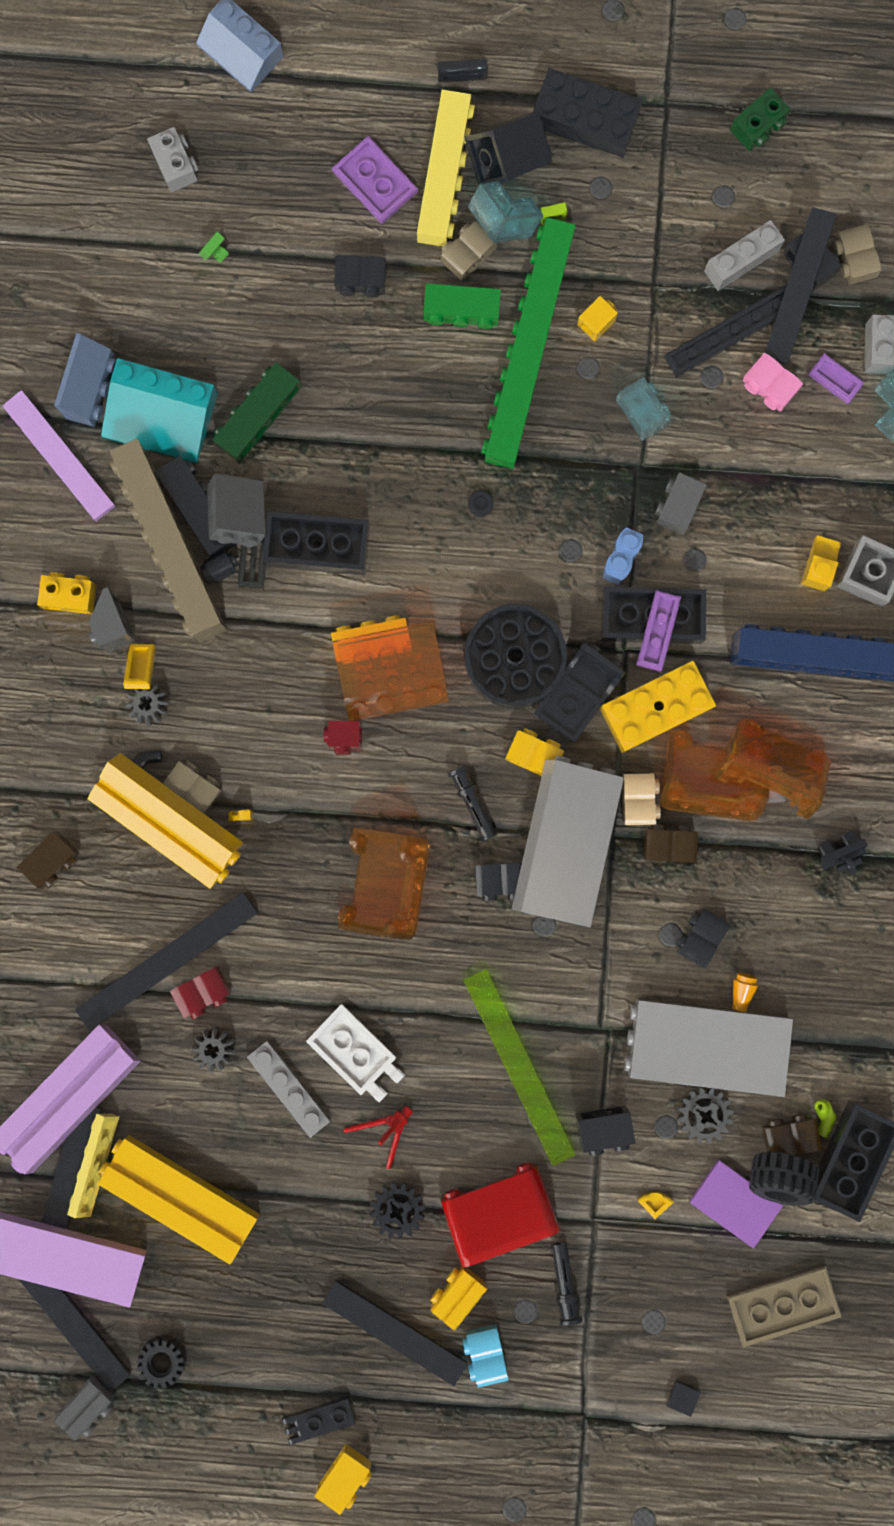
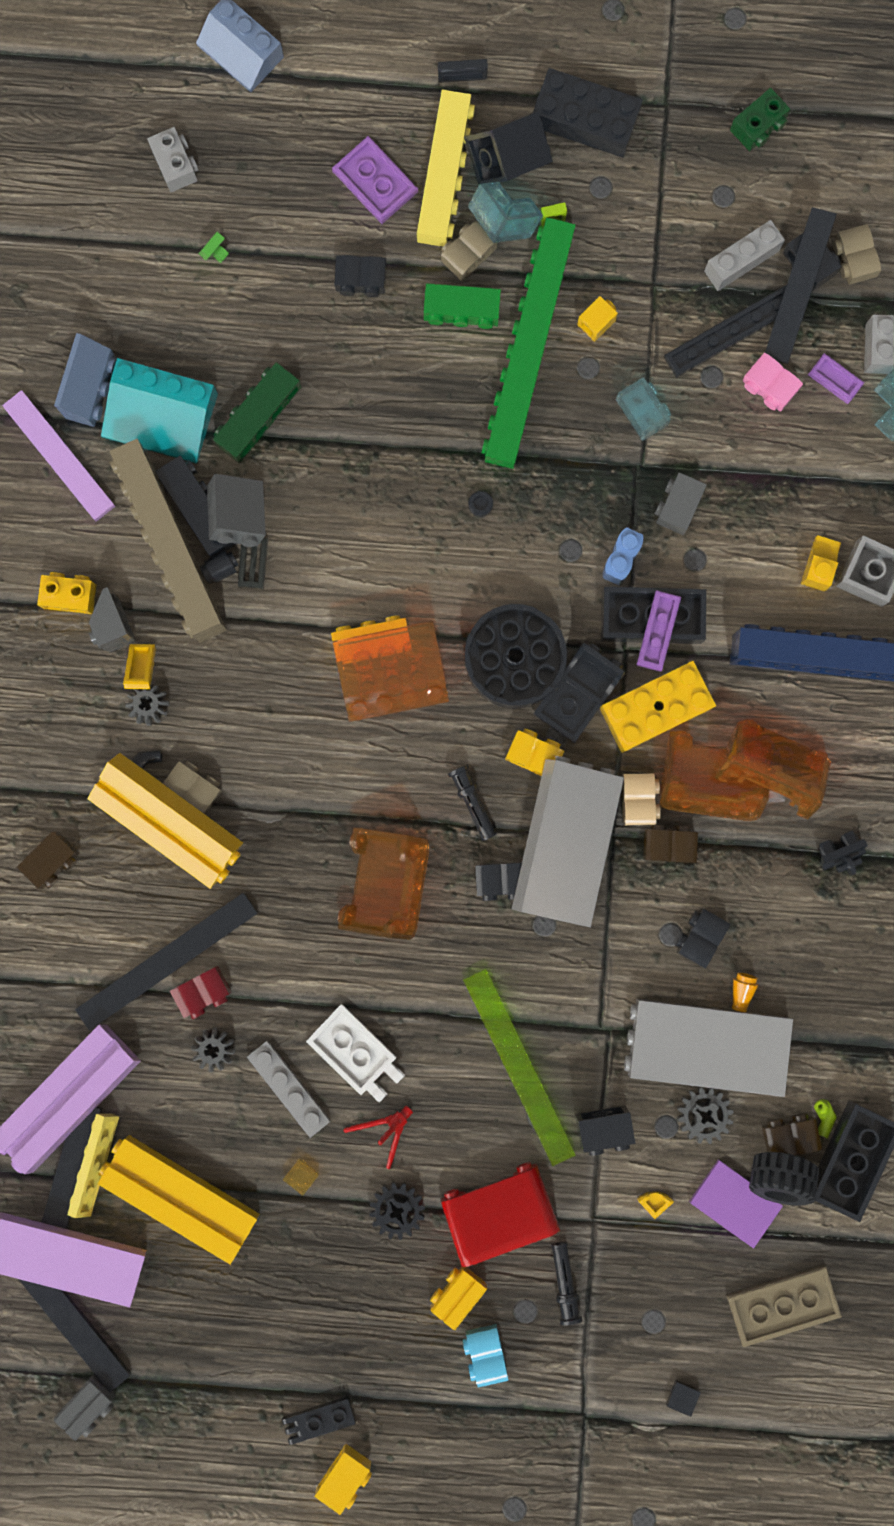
(146, 1366): black tyre -> none
(241, 815): yellow tile -> none
(292, 536): black brick -> none
(301, 1177): none -> clear yellow tile
(343, 736): dark red brick -> none
(395, 1333): black tile -> none

